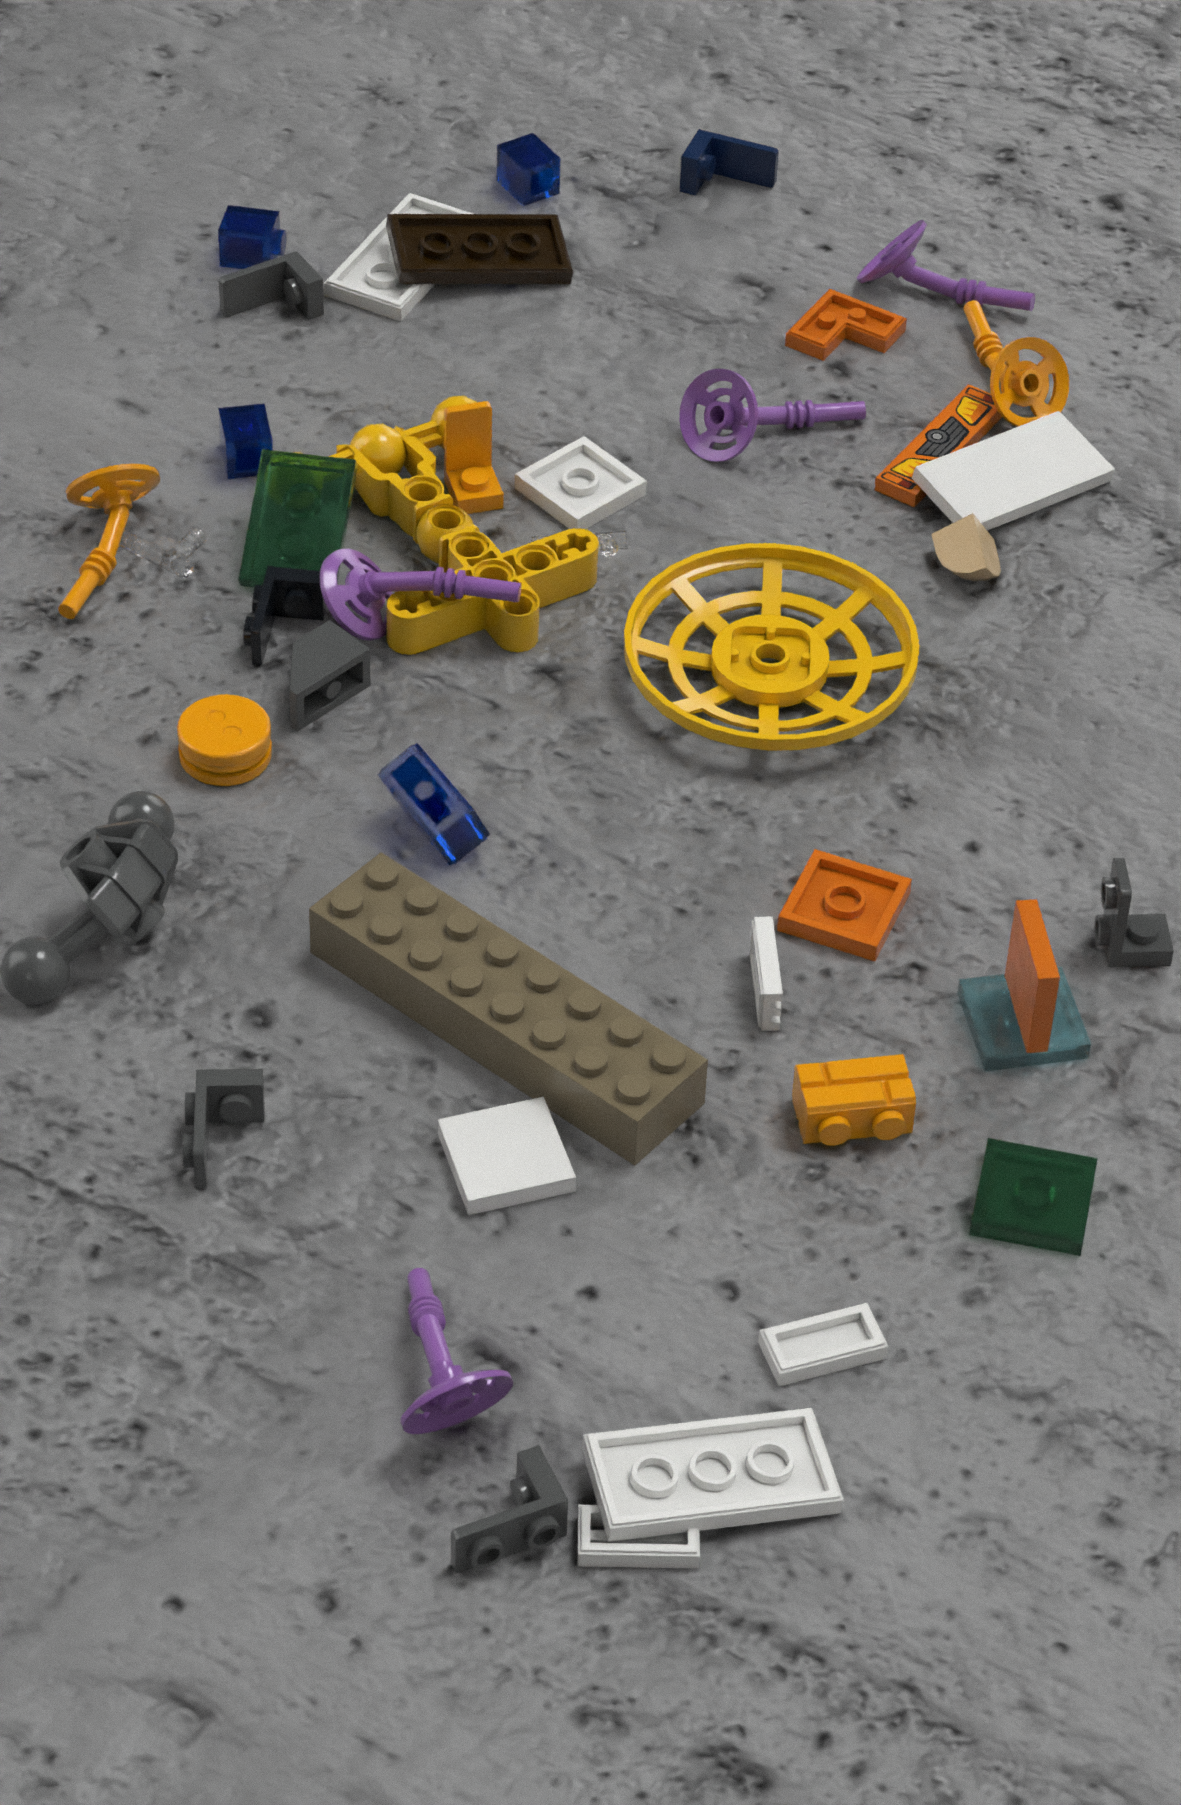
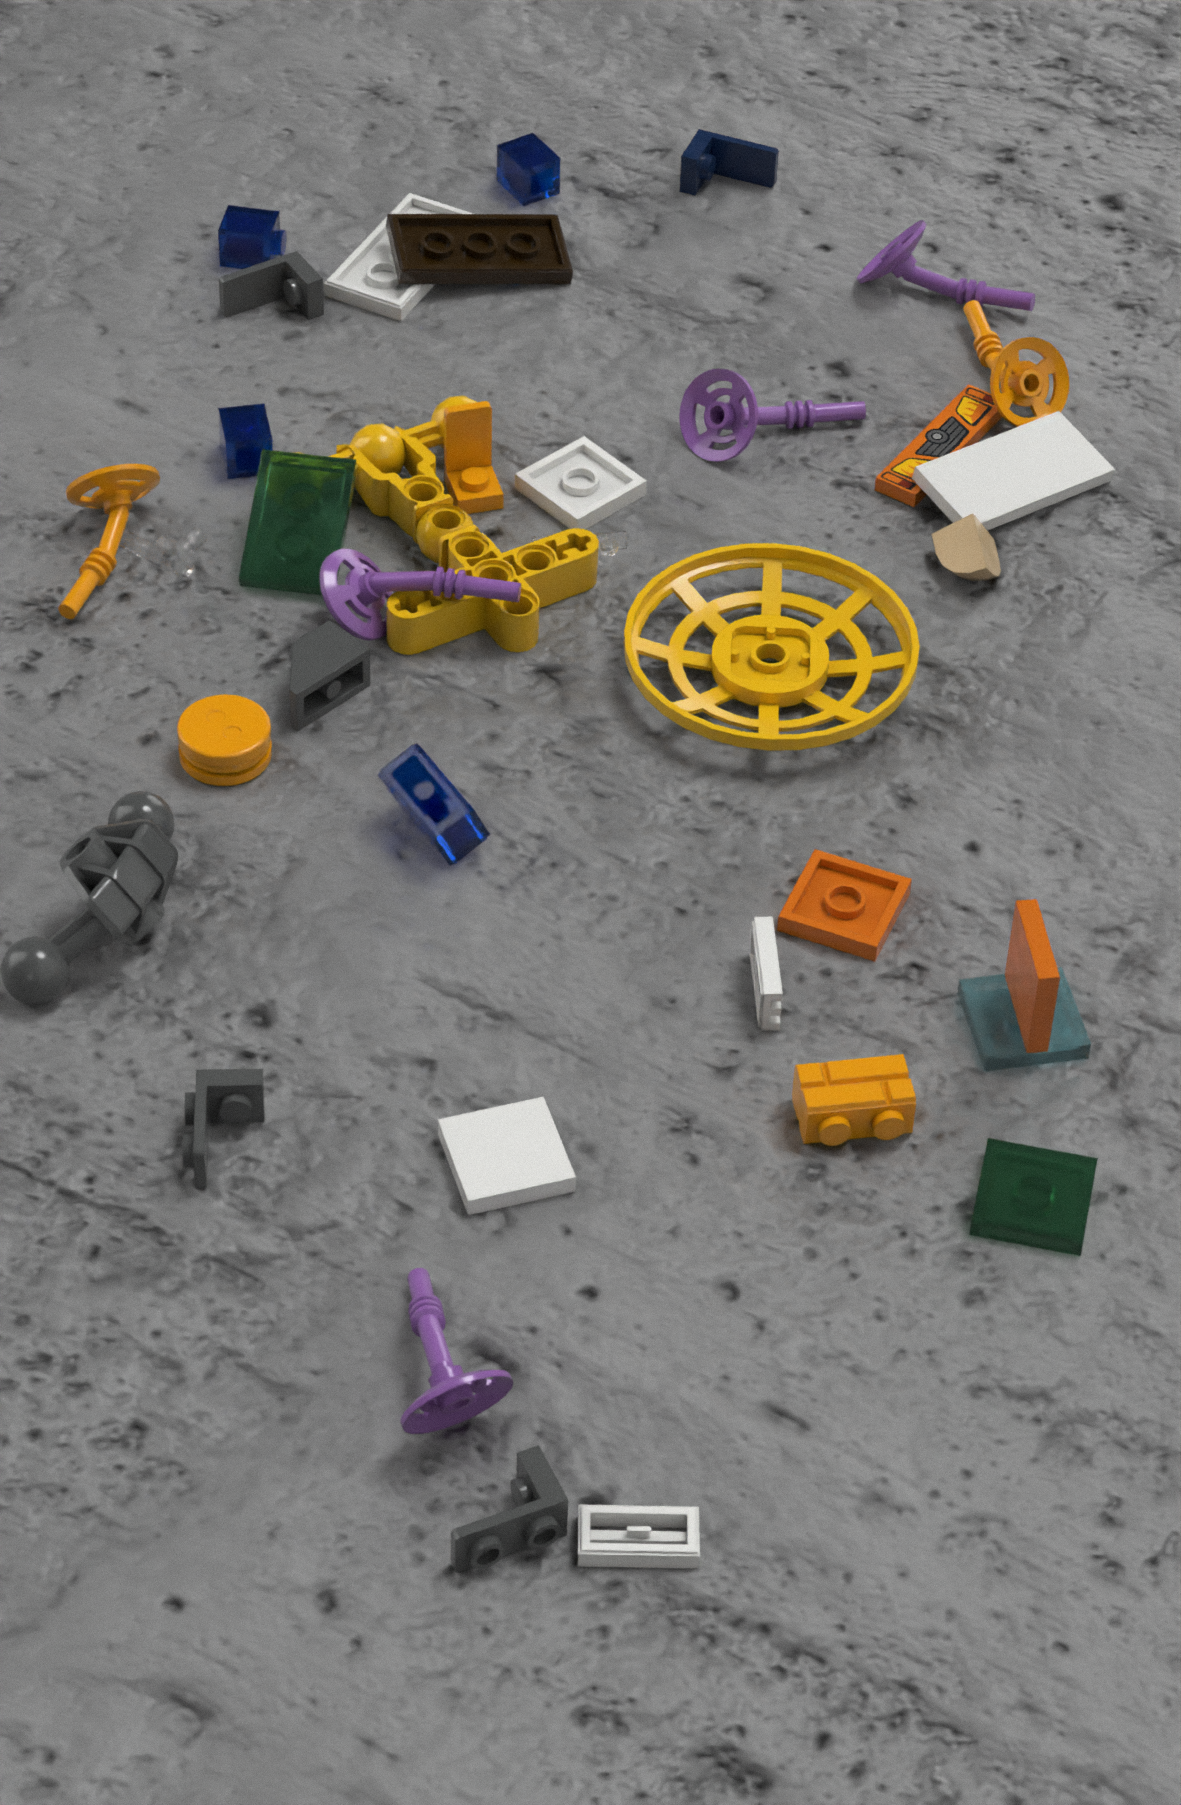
(283, 594): black bracket -> none
(509, 1007): dark tan brick -> none
(711, 1474): white tile -> none
(823, 1344): white tile -> none
(842, 317): orange tile -> none
(1127, 937): dark grey bracket -> none

